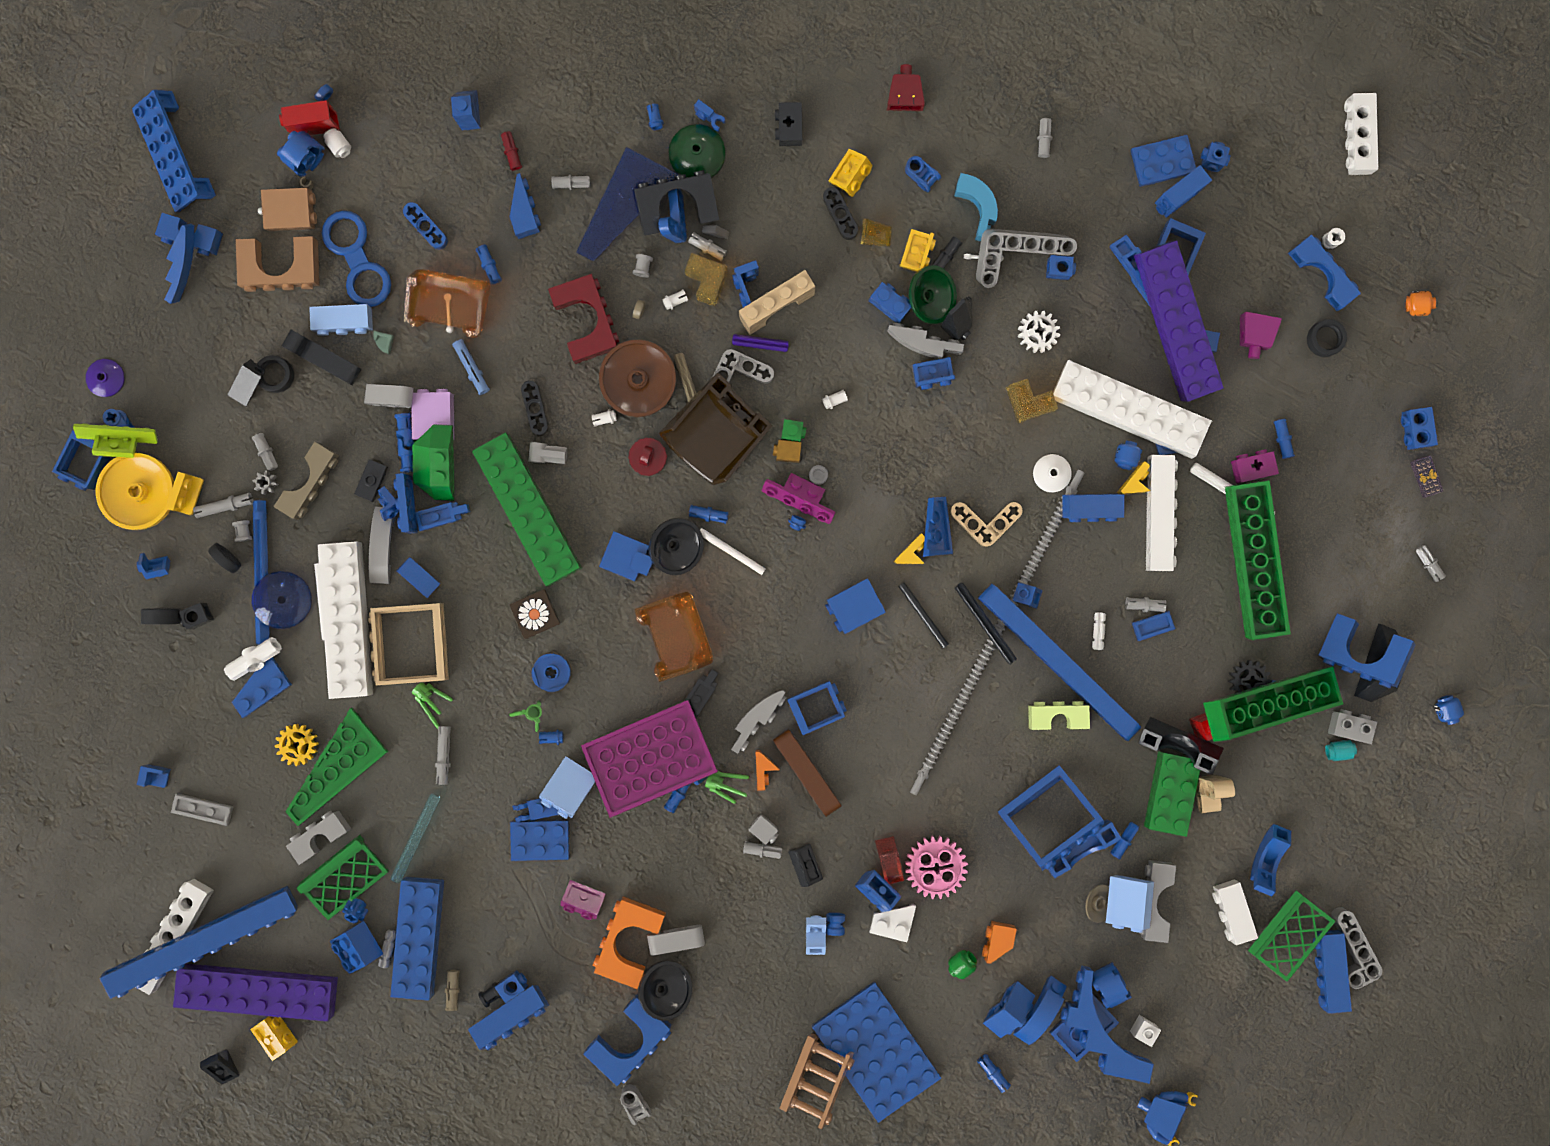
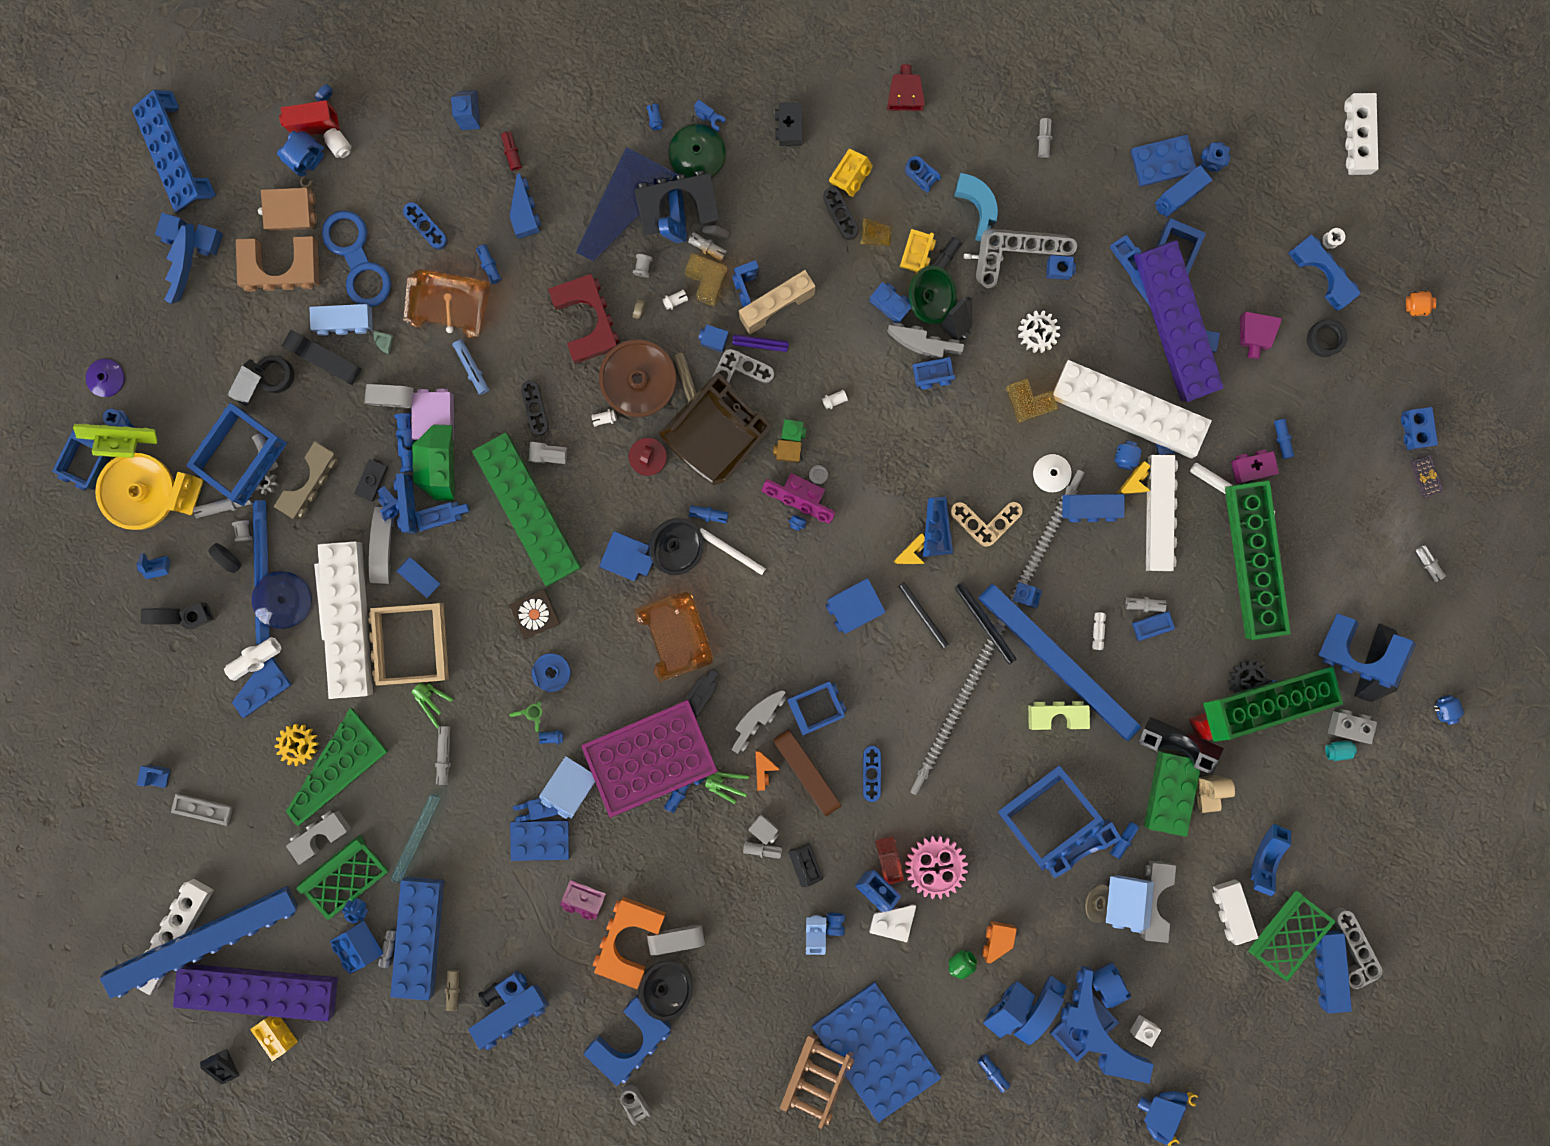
(257, 468): none -> blue window
(571, 182): light grey axle -> none
(713, 338): none -> blue brick
(877, 788): none -> blue beam

